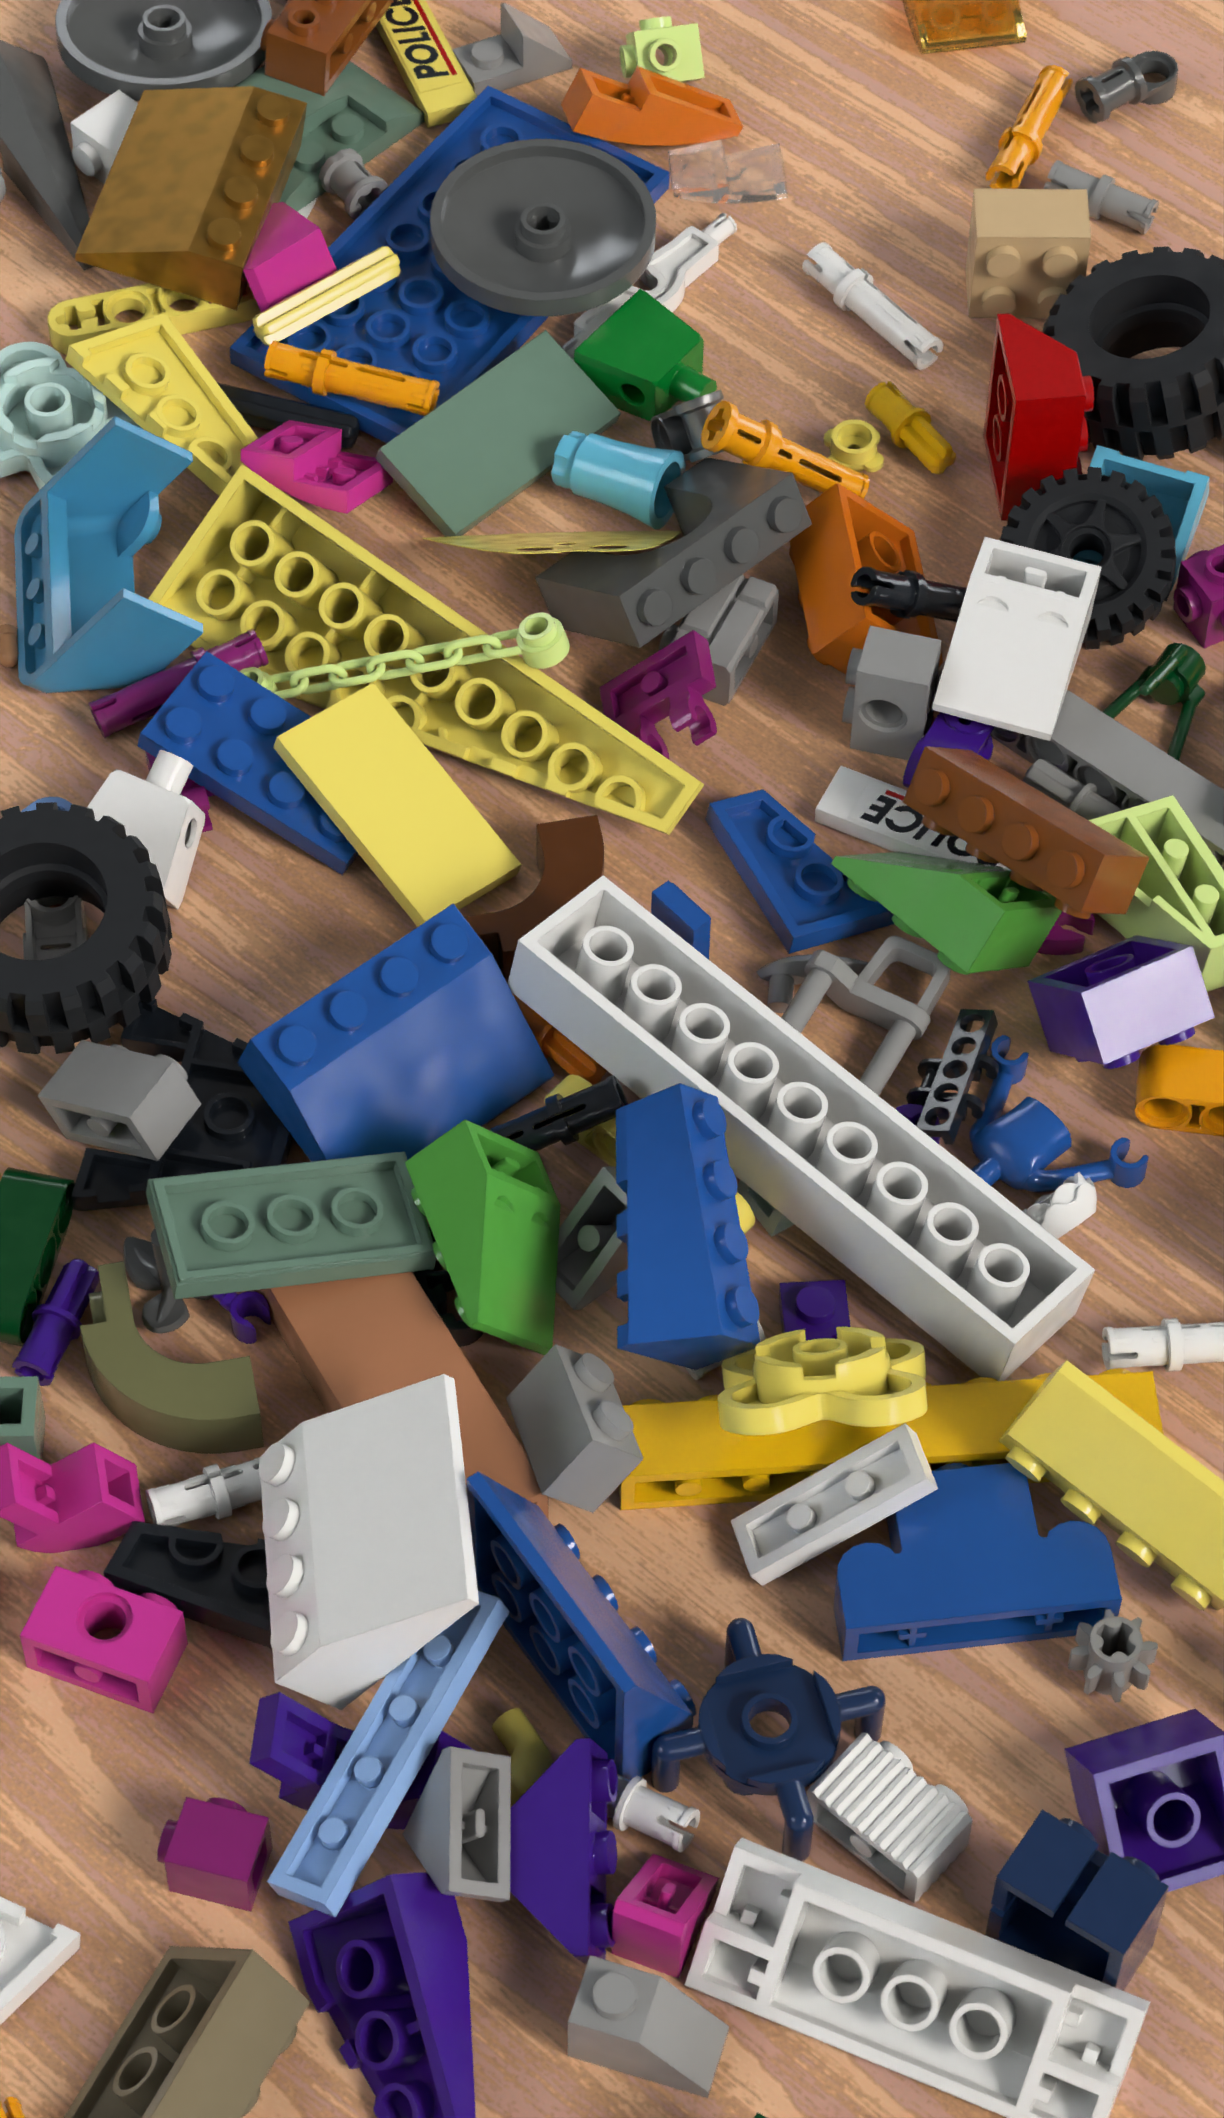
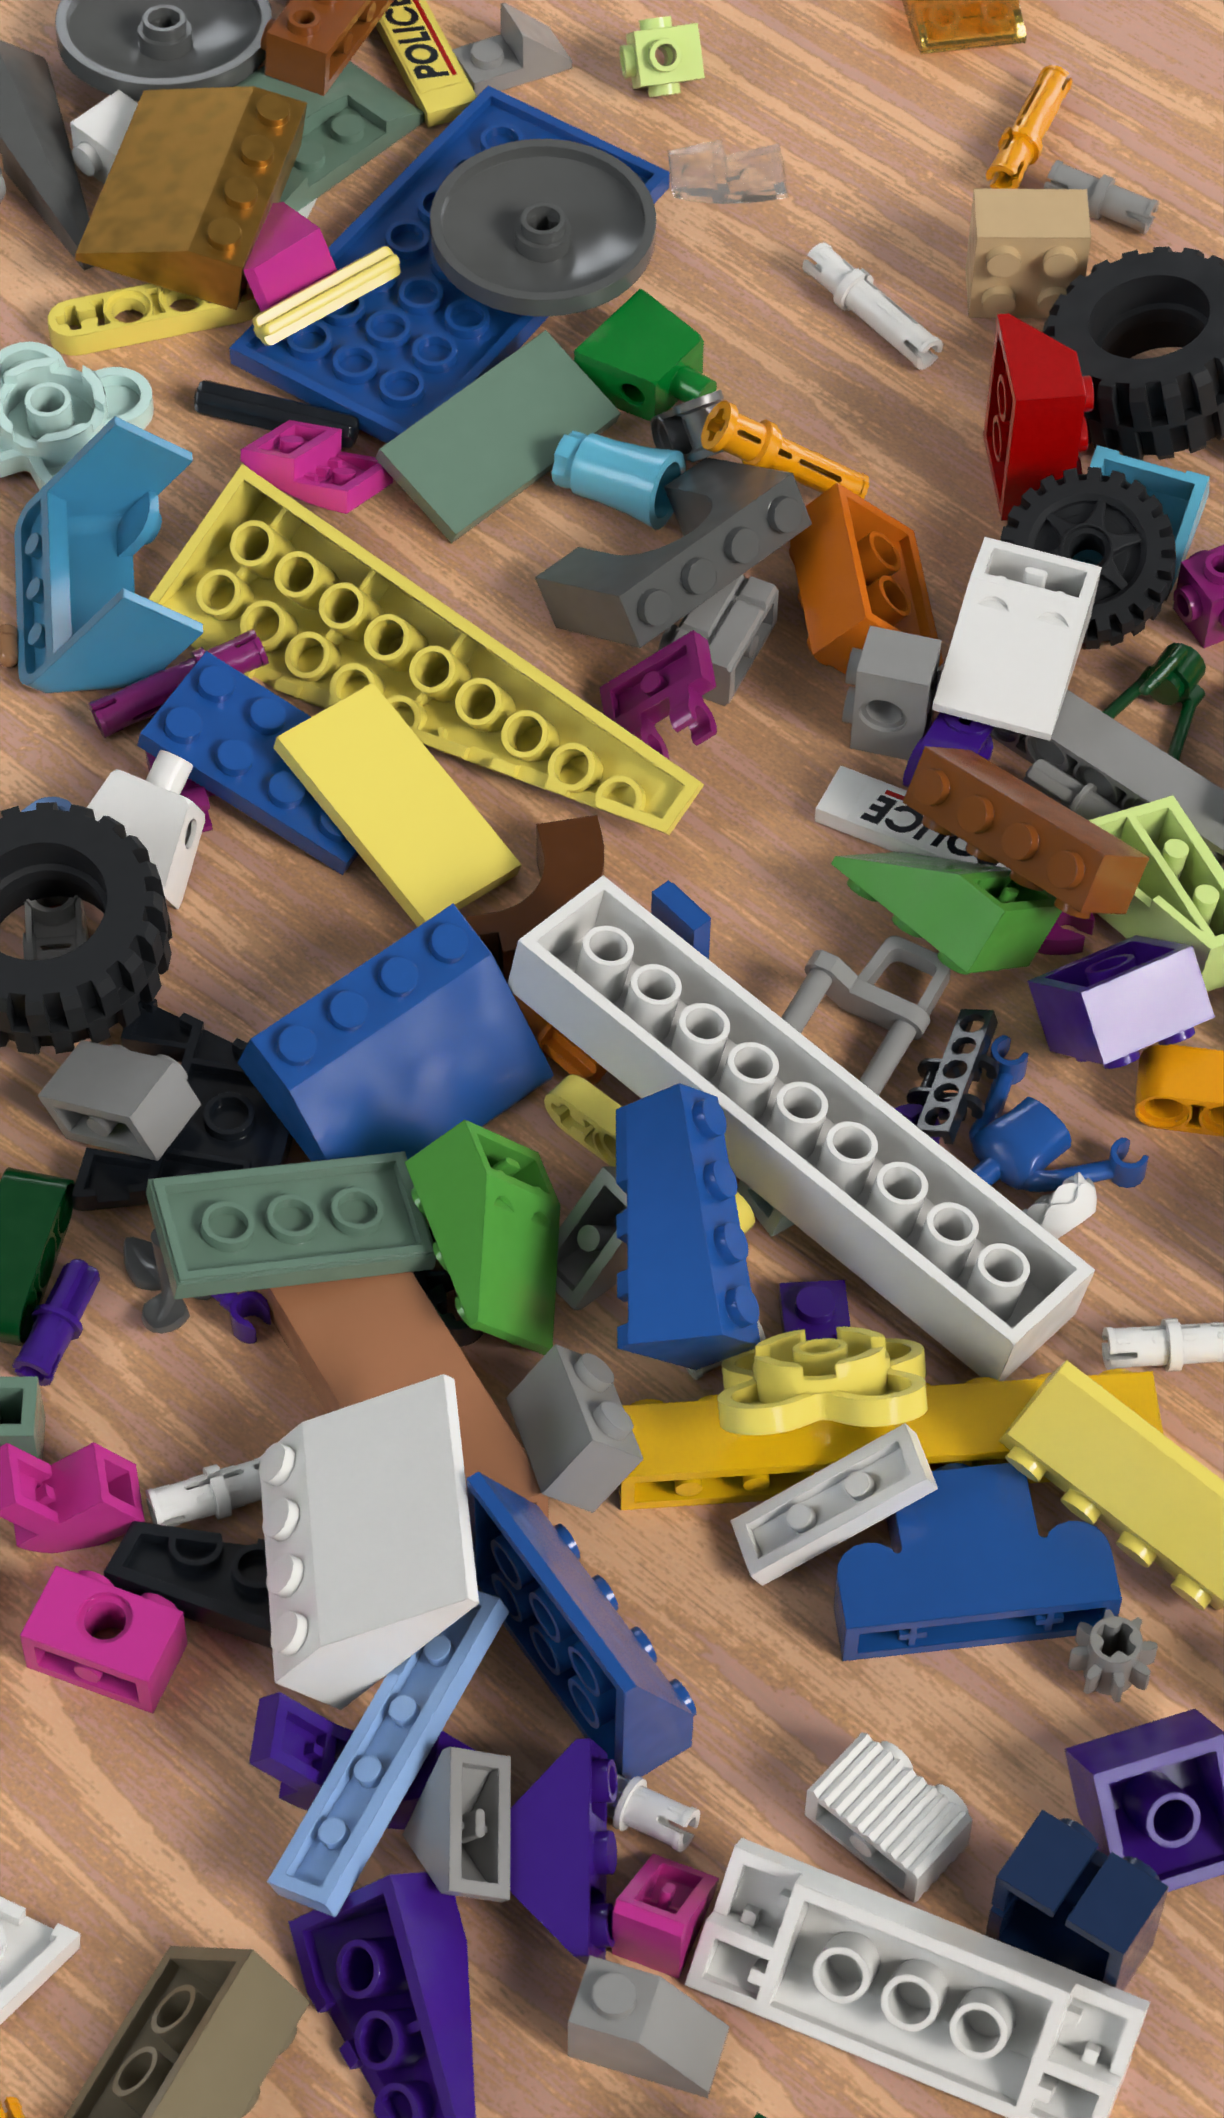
(161, 1399): olive arch -> none
(167, 392): light yellow wing -> none
(216, 1852): magenta brick -> none
(332, 374): light orange pin -> none
(348, 178): light grey bush -> none
(527, 1750): light yellow arm -> none
(539, 640): yellowish green piece -> none
(565, 1116): black pin -> none
(581, 541): light yellow piece -> none
(647, 110): orange slope -> none
(666, 275): white piece -> none
(763, 1764): dark blue plate -> none
(789, 972): light grey bar -> none
(790, 874): blue wing -> none
(854, 445): light yellow plate -> none
(907, 594): black pin -> none
(910, 427): yellow axle -> none
(1126, 84): dark grey connector -> none

